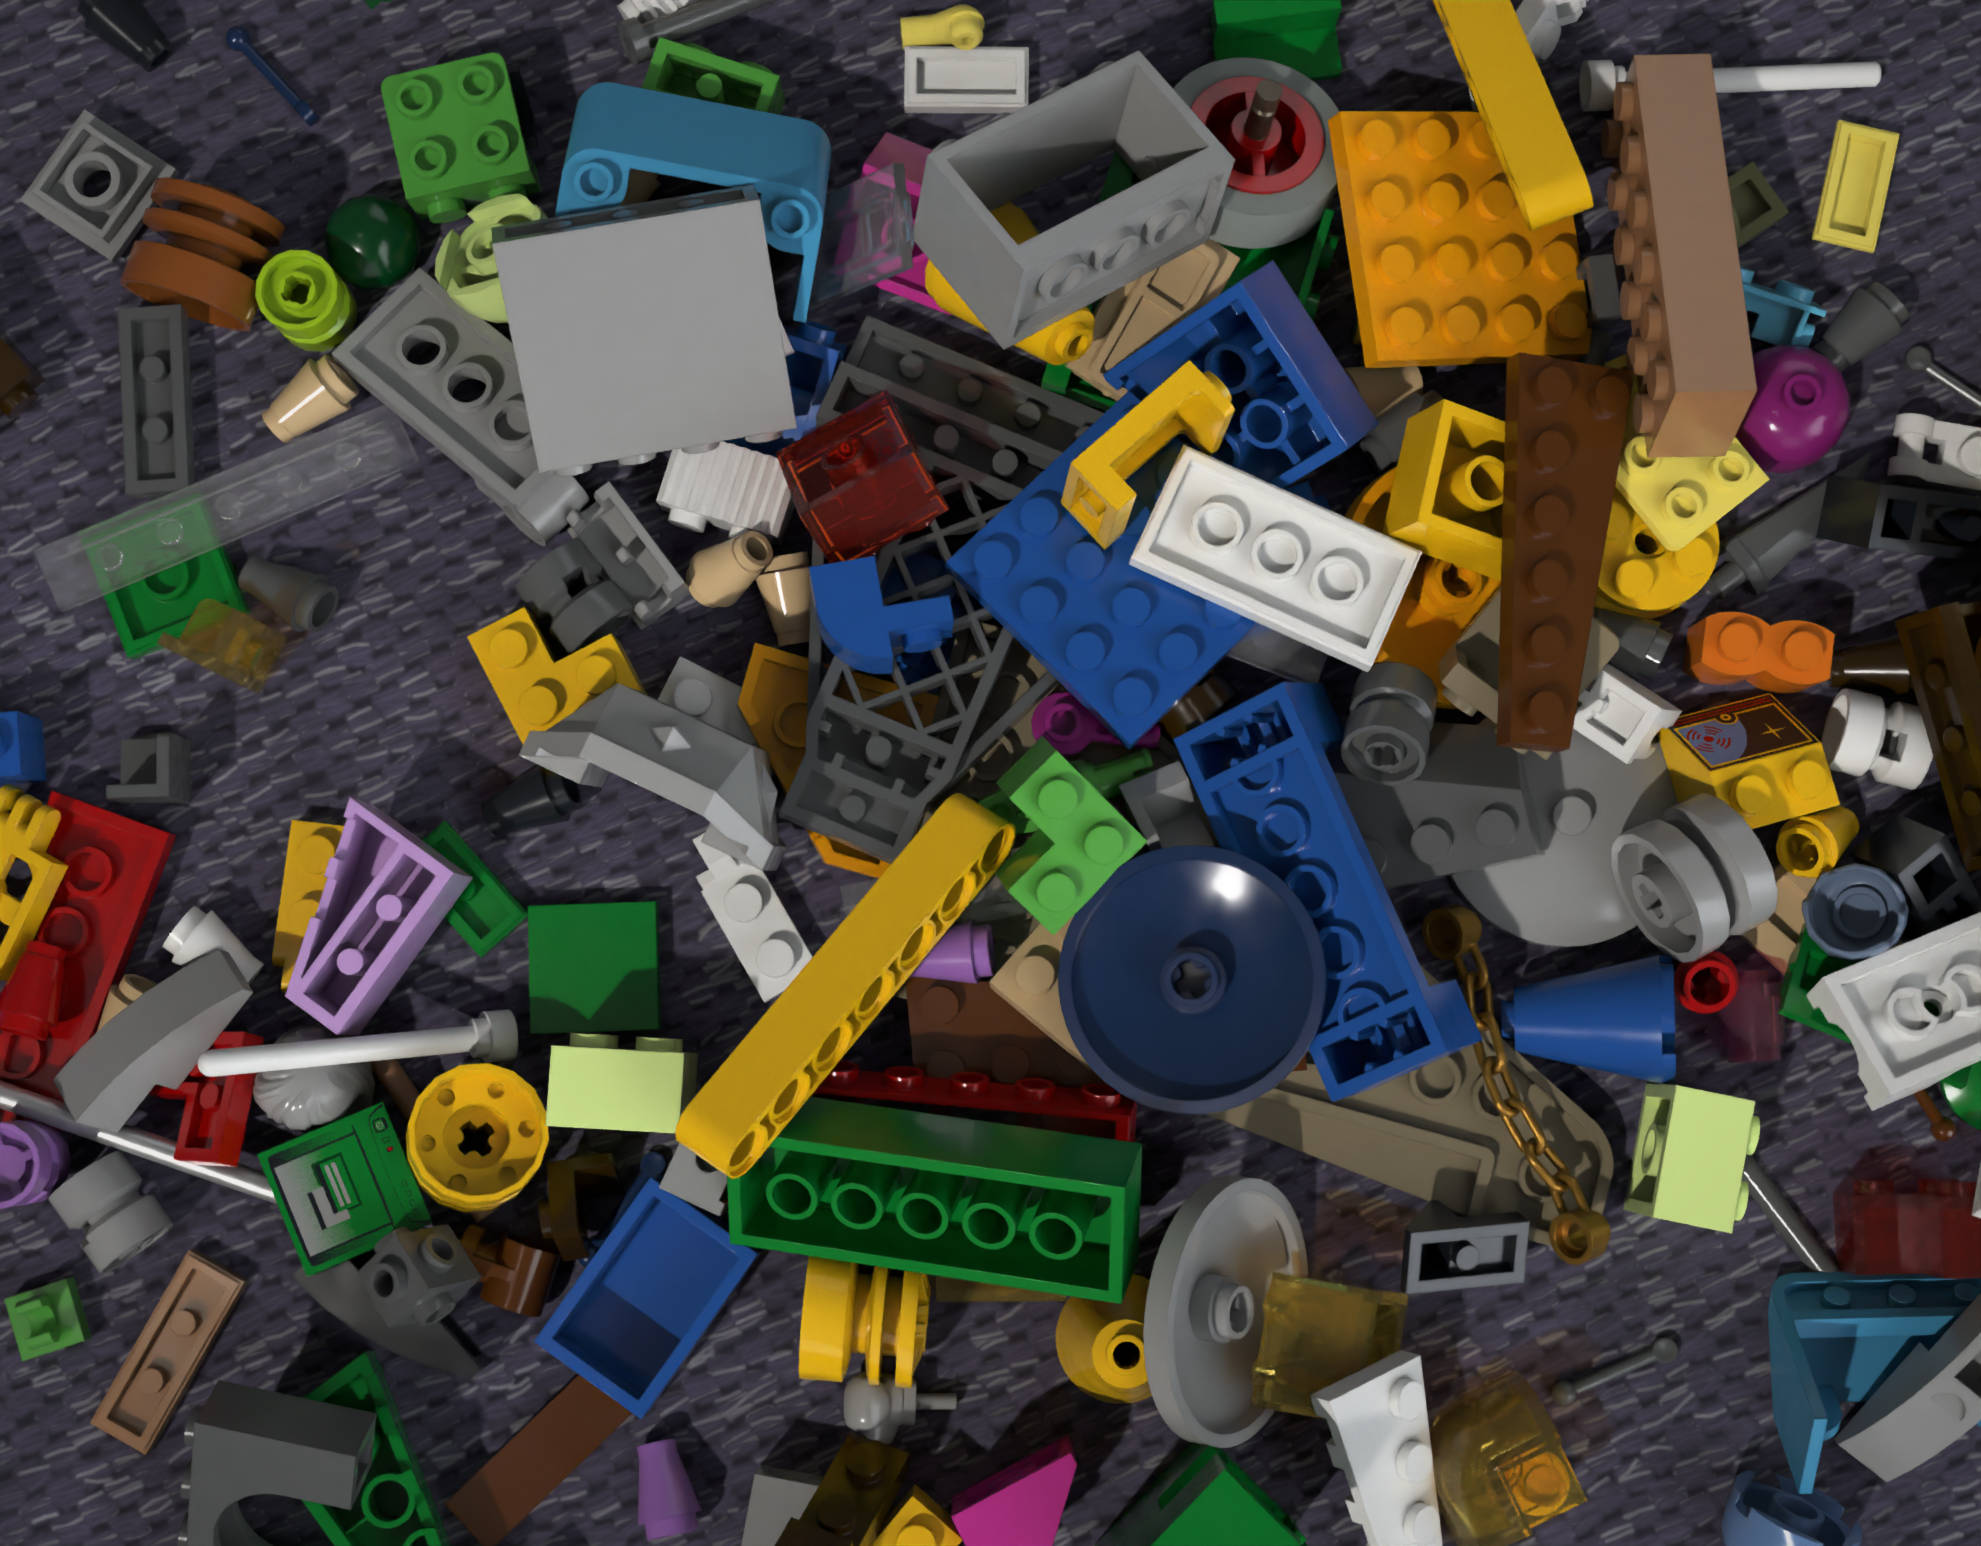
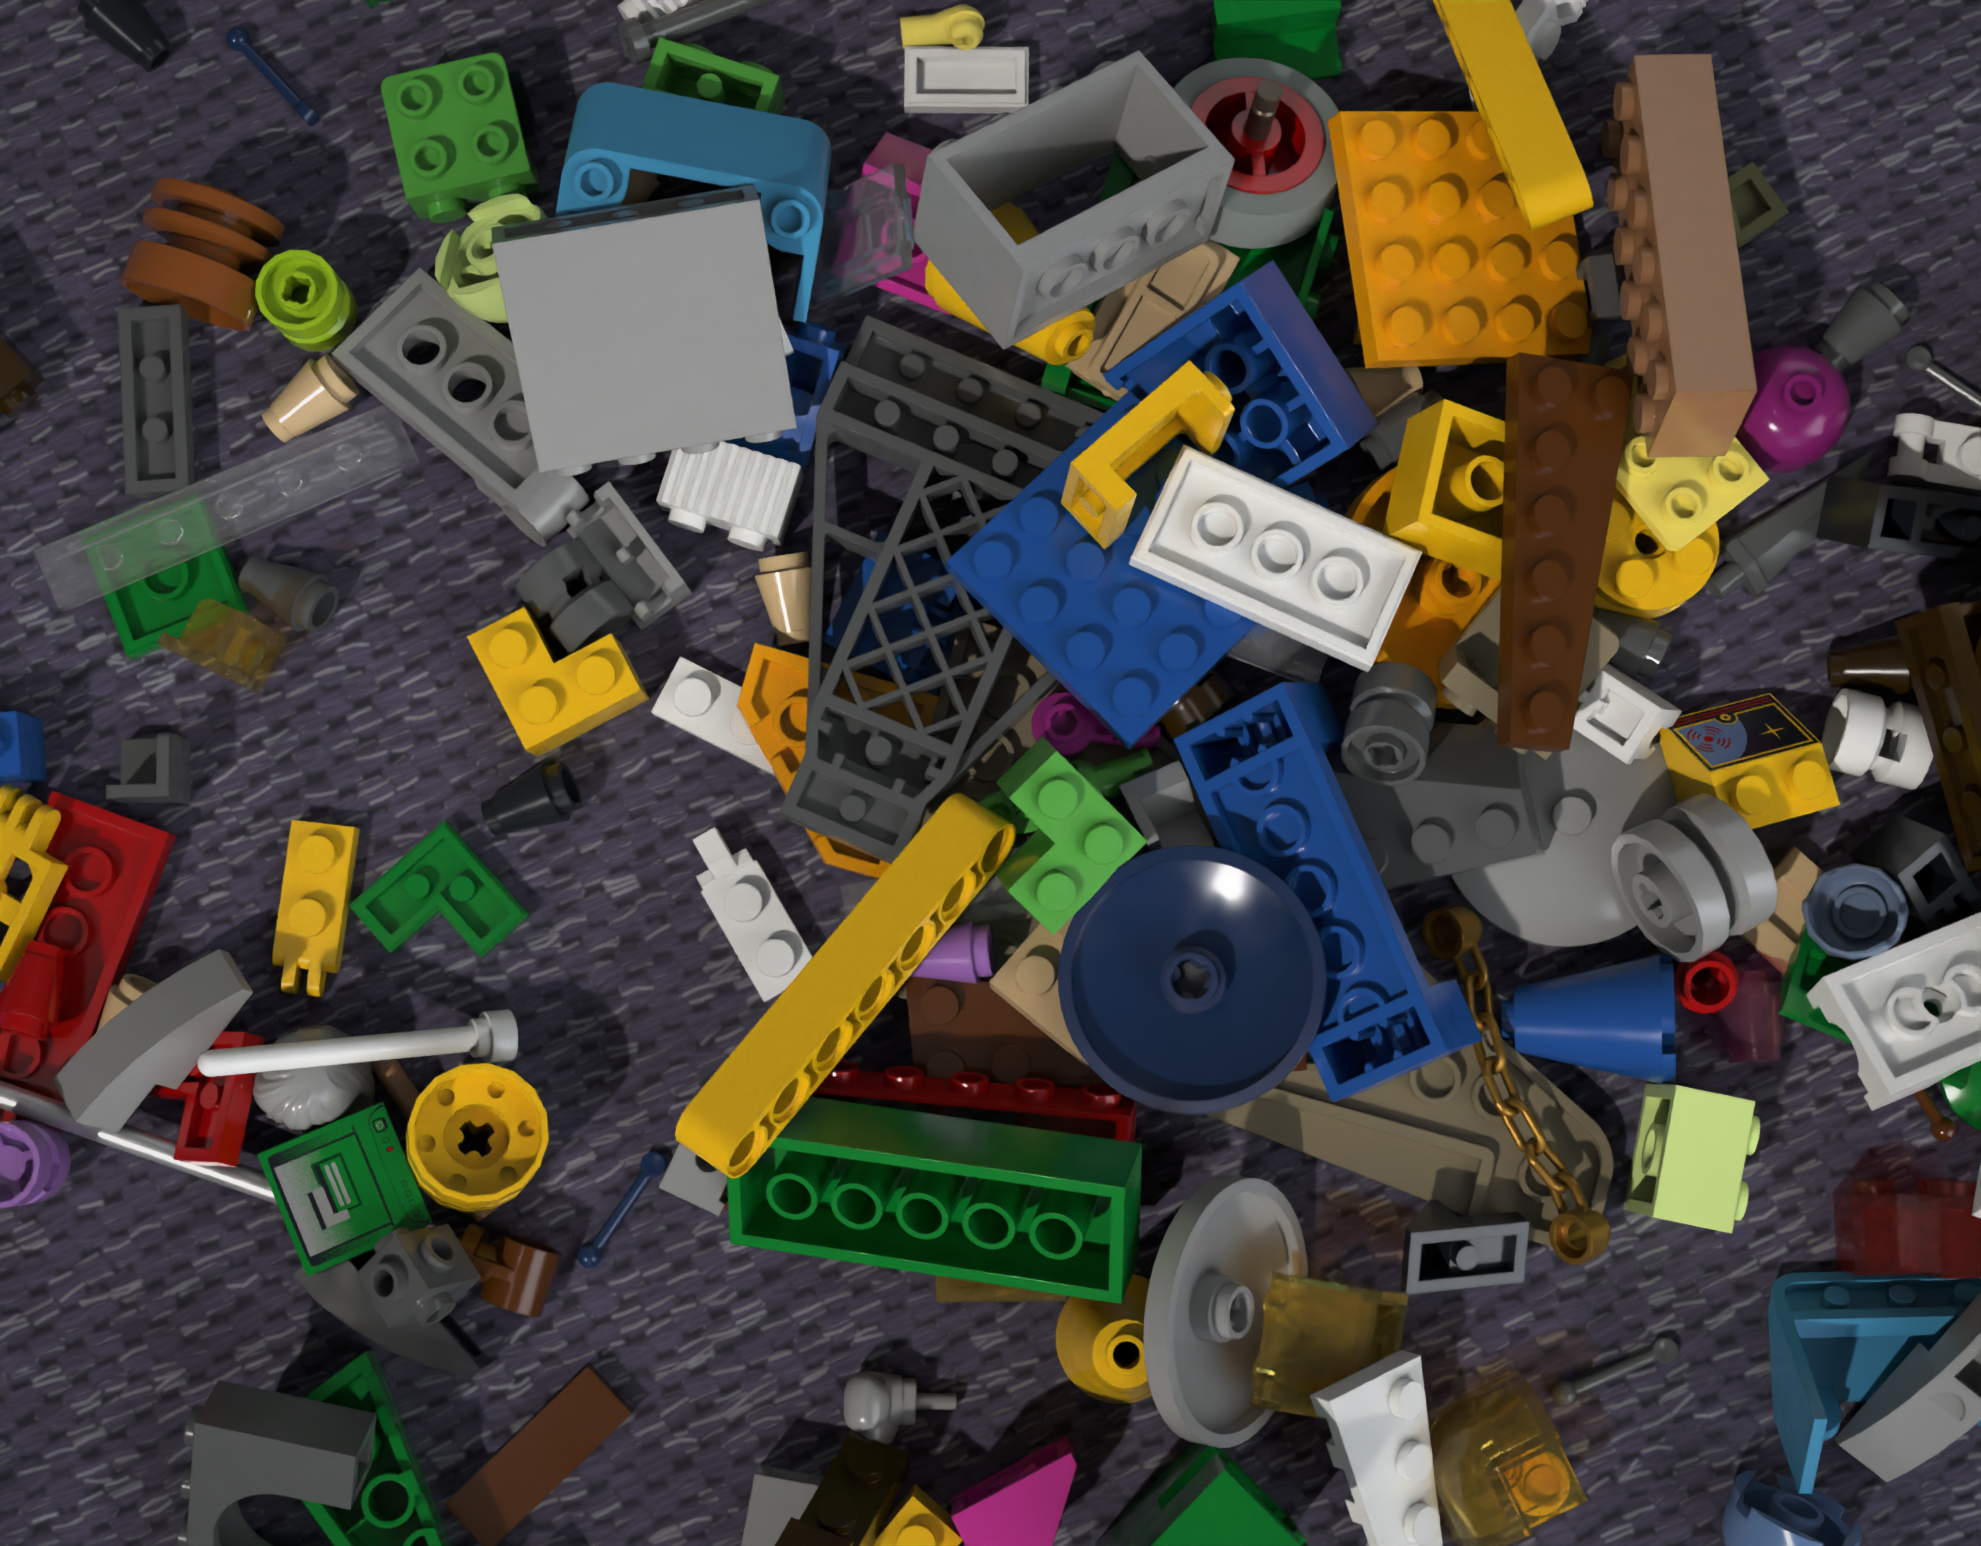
(48, 1318): bright green tile -> none
(110, 1211): light grey wheel -> none
(114, 217): light grey piece -> none
(169, 1351): medium nougat tile -> none
(204, 933): white cone -> none
(372, 242): dark green hair -> none
(372, 920): lavender wedge -> none
(569, 1185): dark brown bracket -> none
(594, 967): green tile -> none
(620, 1088): yellowish green brick -> none
(647, 1297): blue piece -> none
(665, 1492): medium lavender cone -> none
(675, 759): light grey piece -> none
(727, 569): tan cone -> none
(861, 481): clear red slope -> none
(862, 628): blue brick -> none
(863, 1315): yellow wheel -> none
(1600, 77): white piece -> none
(1772, 658): orange brick -> none
(1780, 311): medium azure hinge -> none
(1786, 1219): dark grey bar -> none
(1816, 841): yellow cone -> none
(1855, 186): light yellow tile -> none

